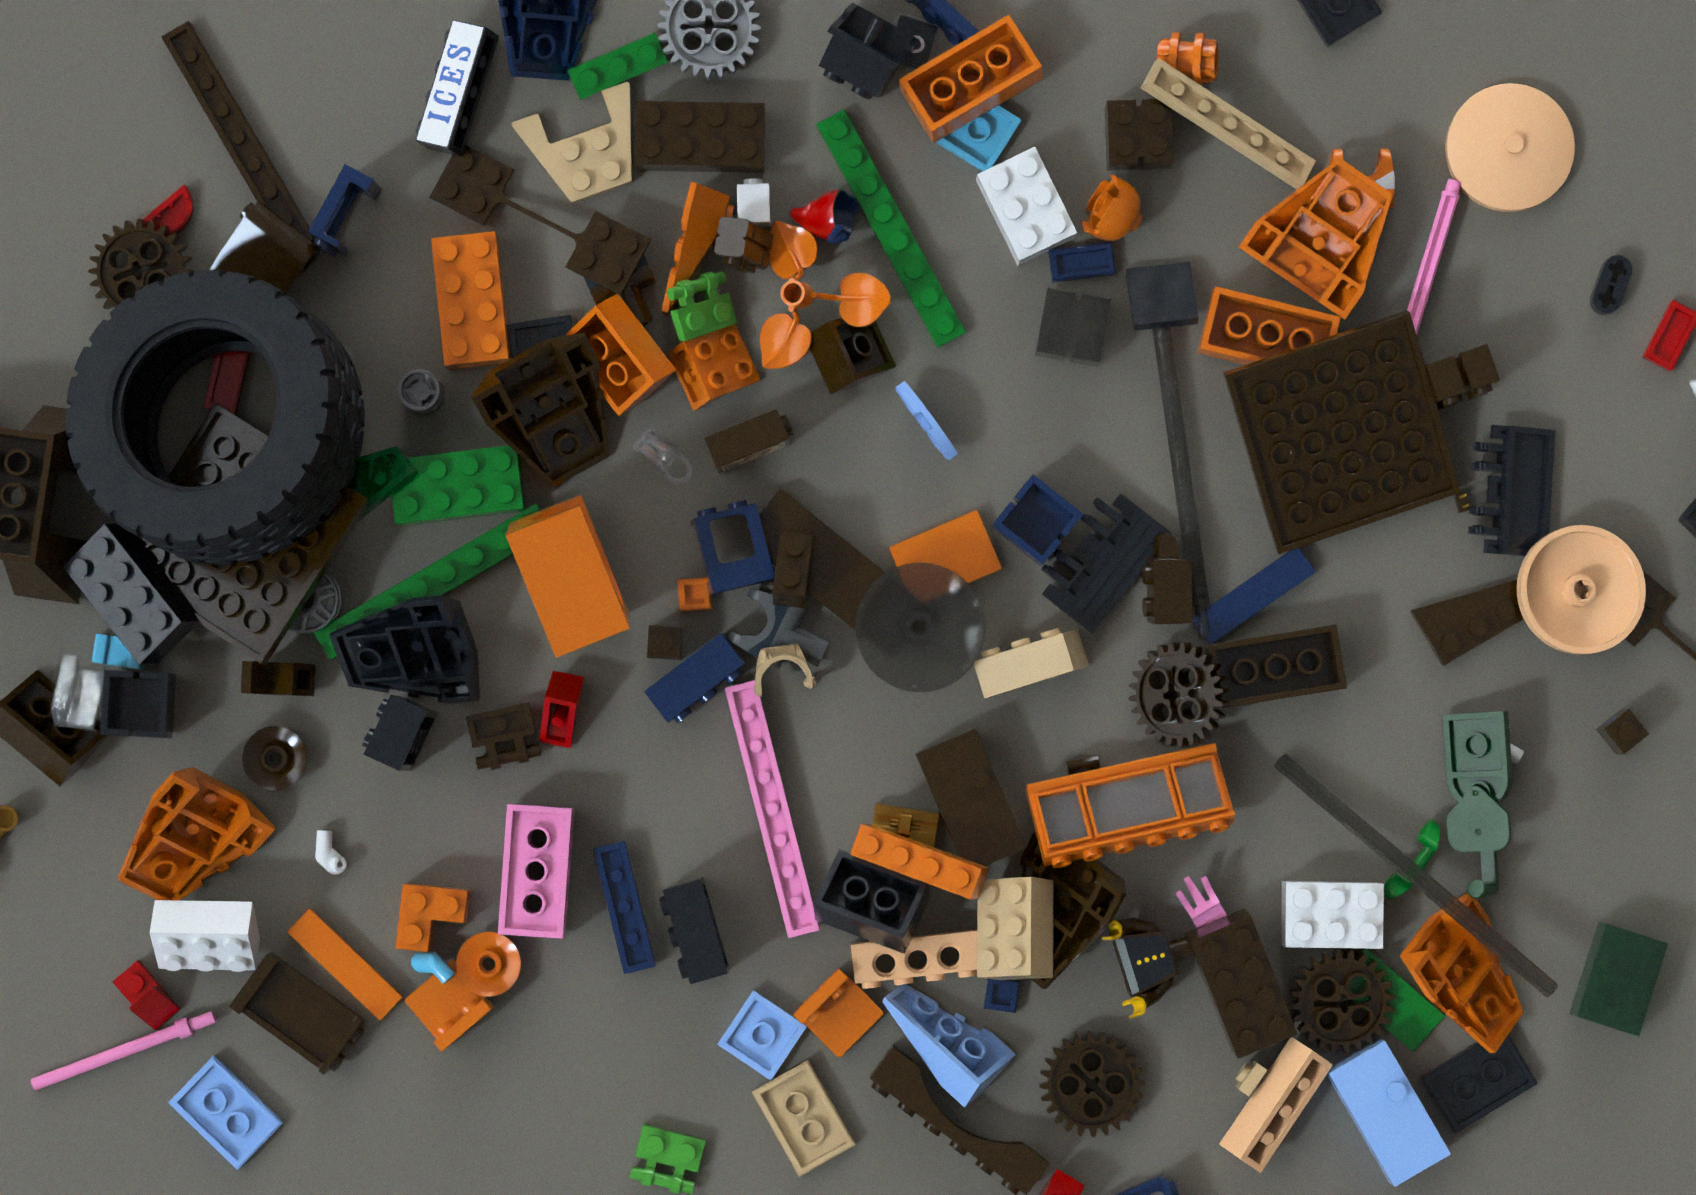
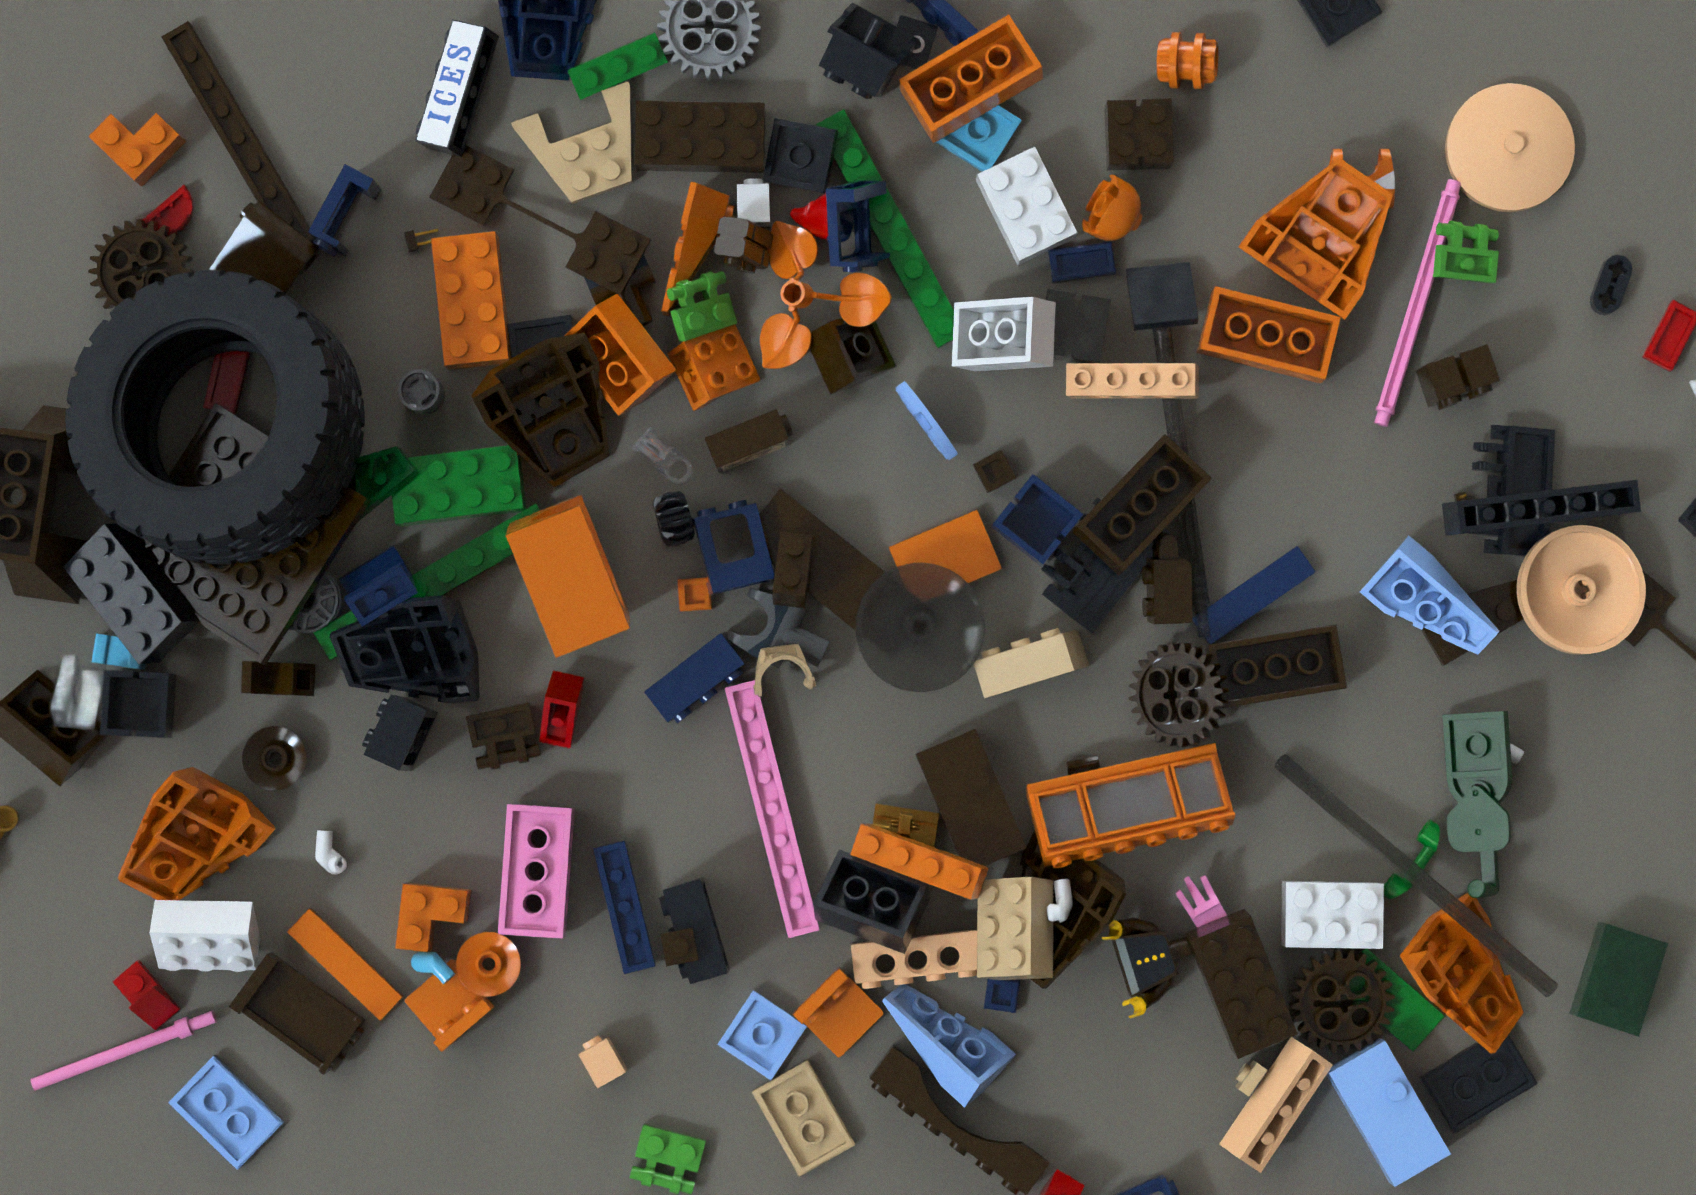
(140, 153): none -> orange brick
(378, 585): none -> dark blue window
(411, 242): none -> dark brown piece
(602, 1060): none -> light nougat brick
(664, 642): dark brown brick -> none
(673, 518): none -> black gear
(679, 946): none -> dark brown plate
(800, 155): none -> black tile
(855, 197): none -> dark blue window
(994, 471): none -> dark brown plate
(1003, 334): none -> white brick
(1062, 908): none -> white arm
(1071, 1104): dark brown gear -> none
(1132, 380): none -> light nougat brick
(1141, 504): none -> dark brown brick
(1228, 124): tan plate -> none
(1342, 432): dark brown plate -> none
(1424, 593): none -> light blue wedge
(1466, 263): none -> bright green plate
(1541, 507): none -> black brick
(1622, 731): dark brown brick -> none

